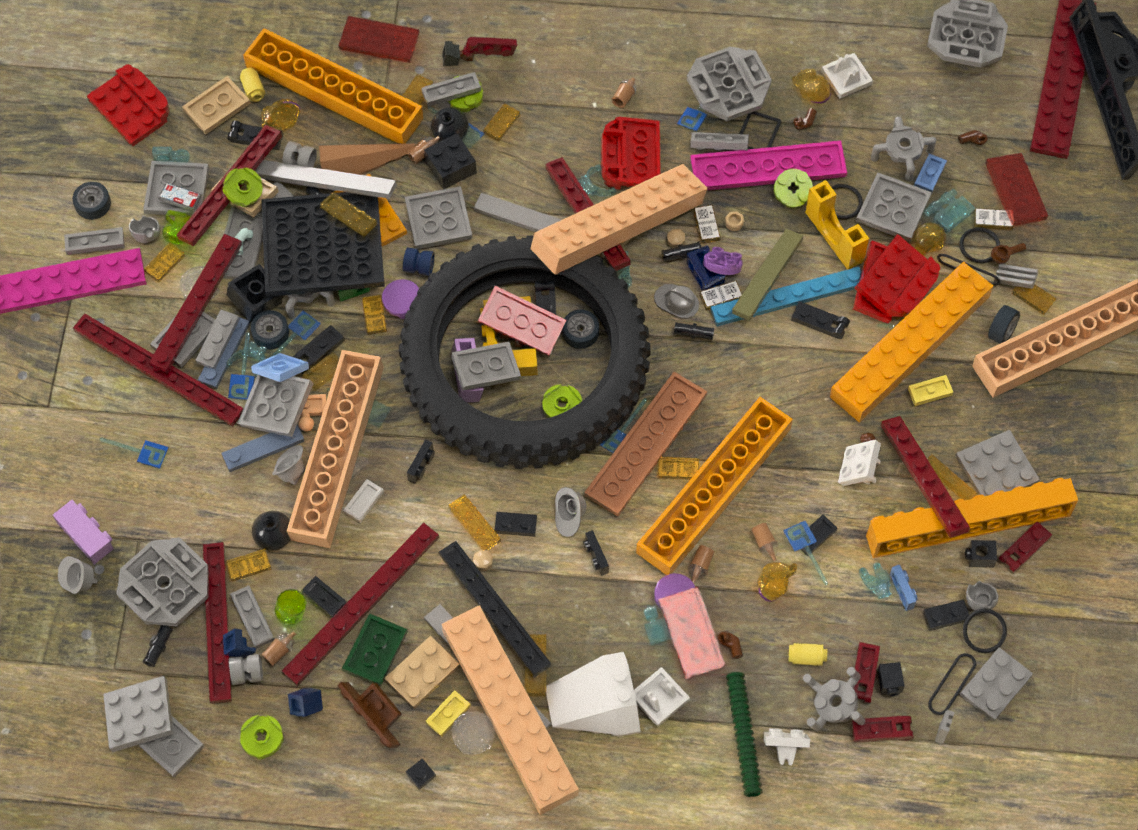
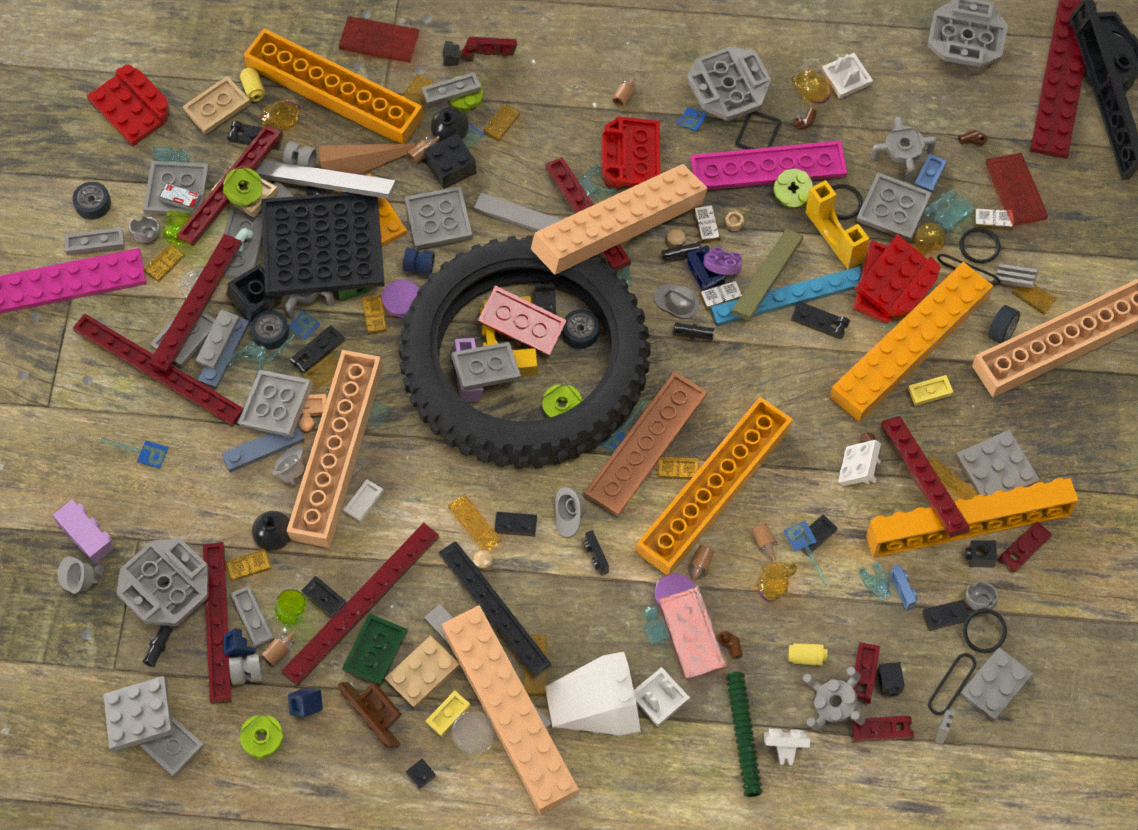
(241, 384): piece -> none
(280, 367): light blue tile -> none
(348, 214): clear yellow tile -> none
(418, 465): black plate -> none
(719, 141): light grey plate -> none
(1002, 253): reddish brown plate -> none

